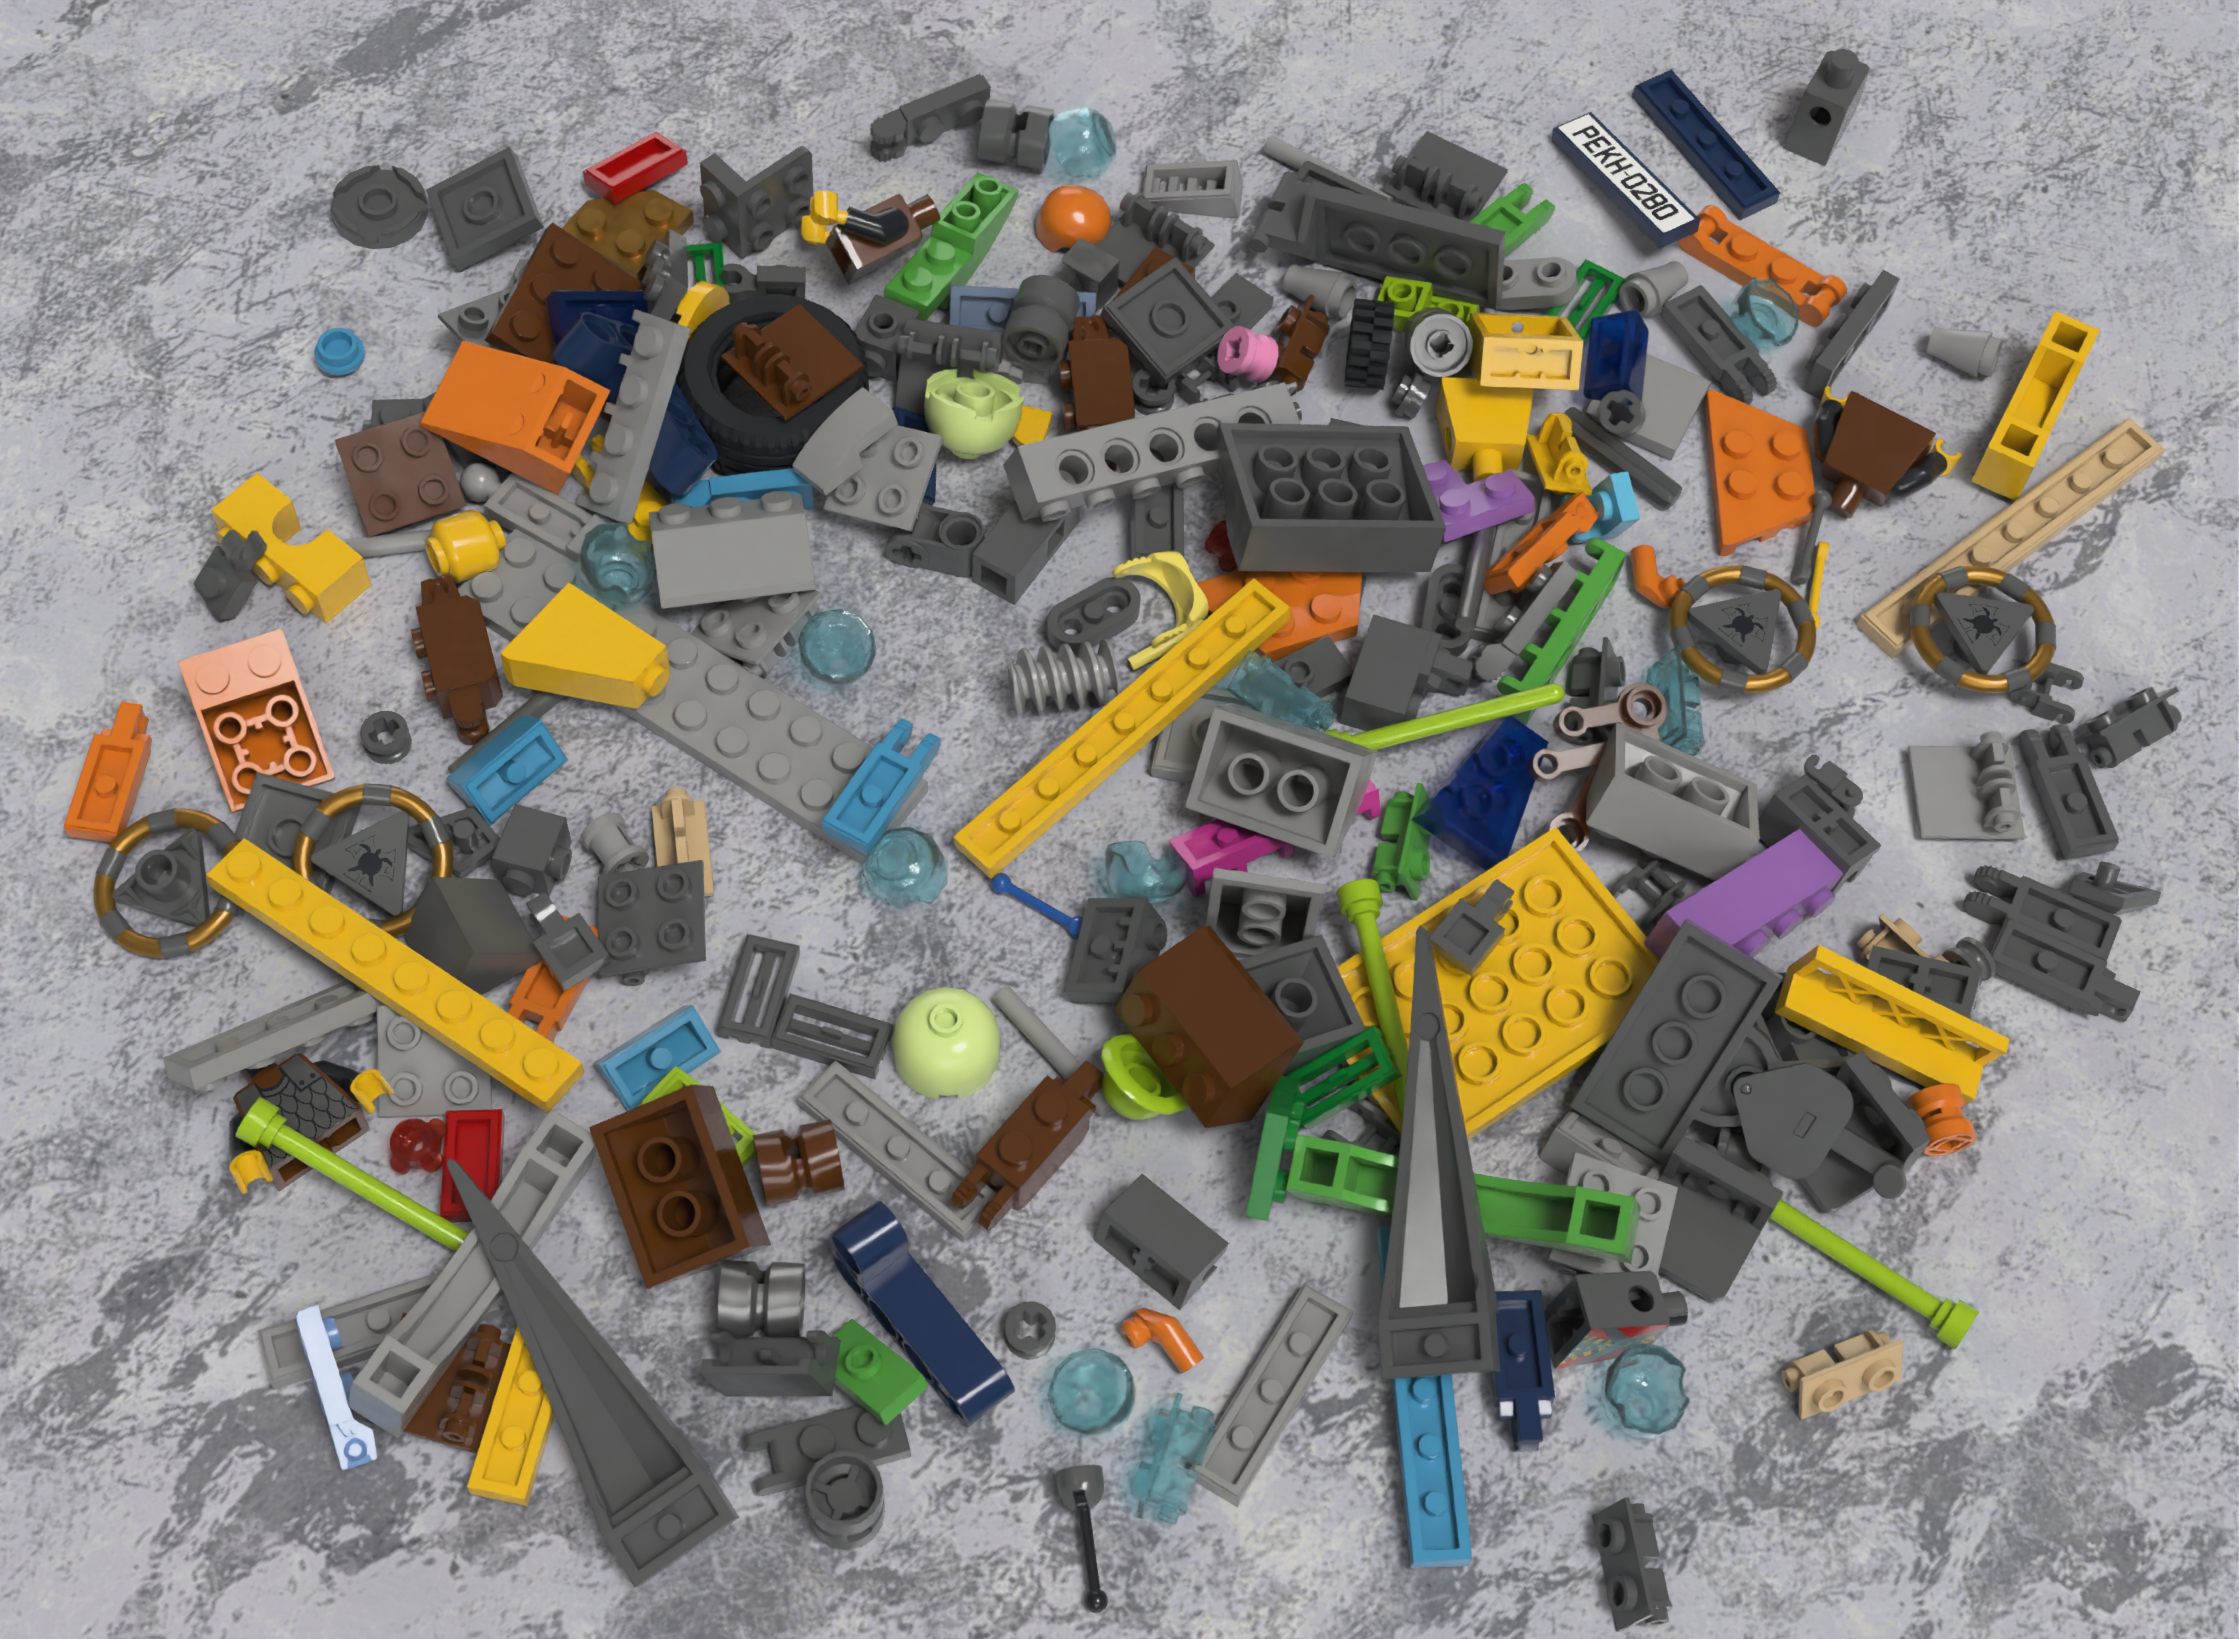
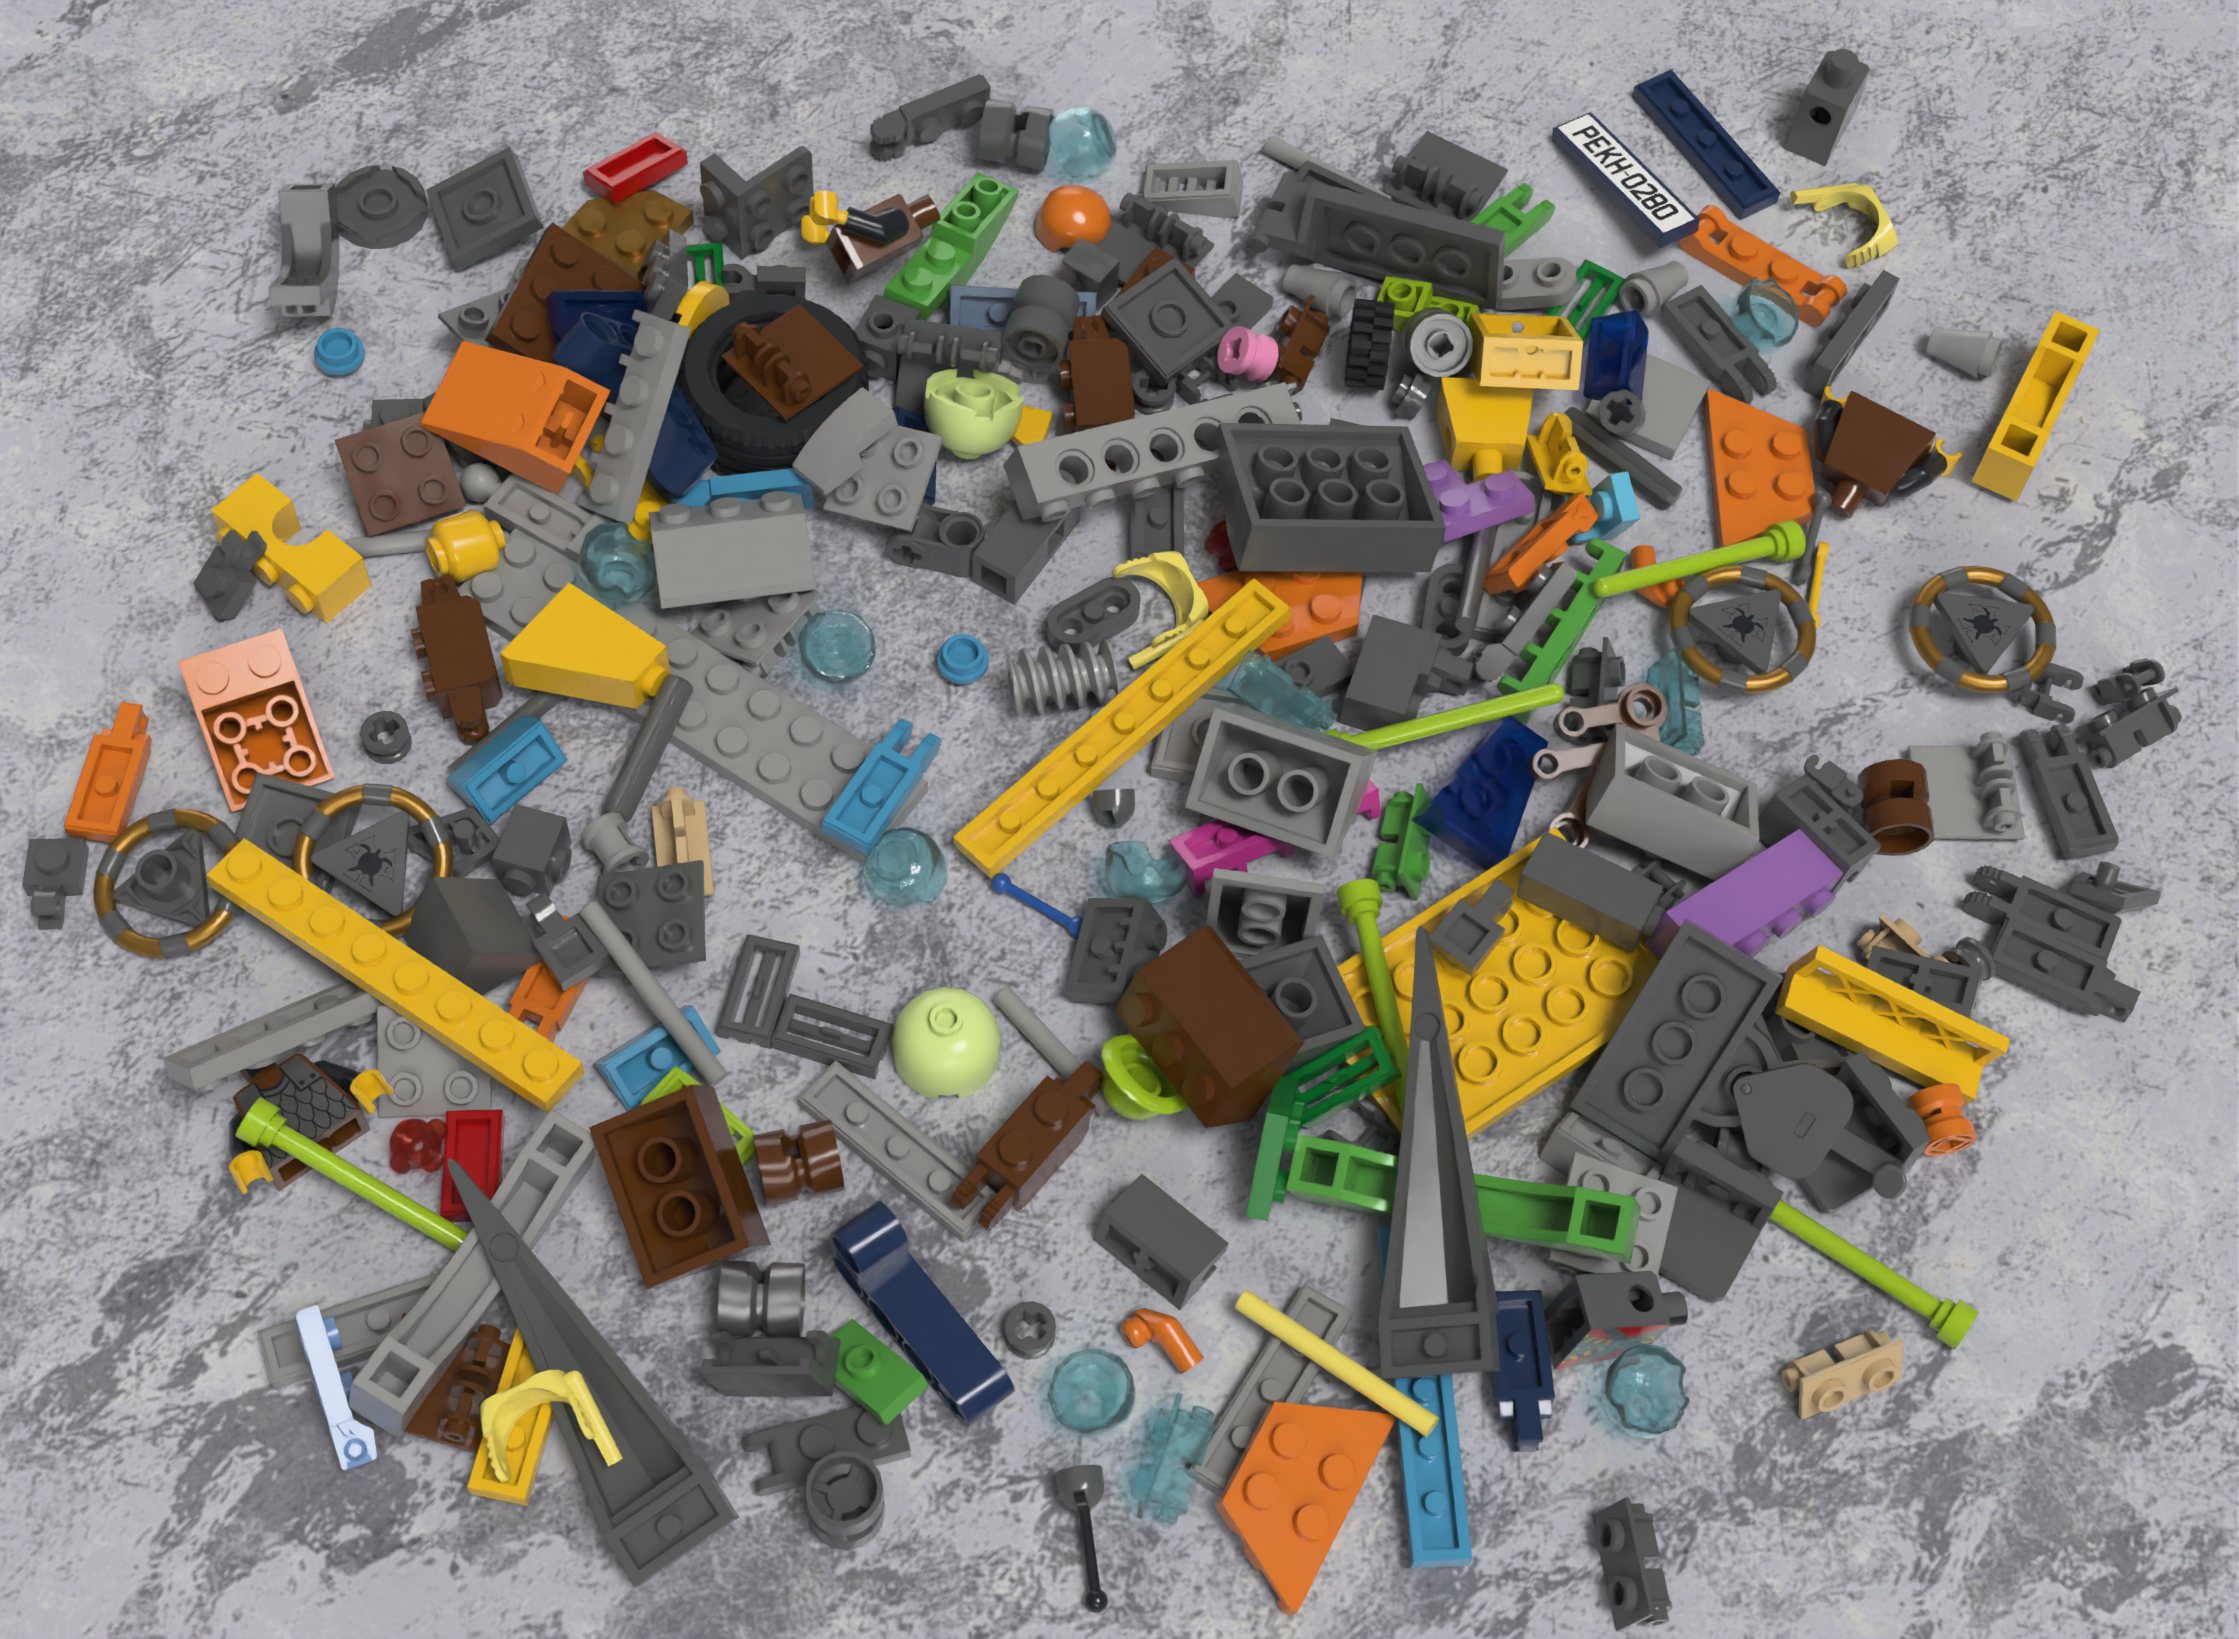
(51, 873): none -> dark grey plate
(309, 251): none -> arch
(505, 1408): none -> light yellow helmet
(648, 747): none -> dark grey axle
(653, 993): none -> light grey bar
(962, 659): none -> dark azure plate
(1114, 805): none -> dark grey hinge
(1298, 1489): none -> orange wing
(1337, 1363): none -> light yellow bar
(1591, 892): none -> dark grey brick
(1779, 543): none -> lime piece
(1859, 198): none -> light yellow helmet
(1897, 806): none -> reddish brown wheel
(2021, 527): tan tile -> none
(2128, 685): none -> dark grey piece

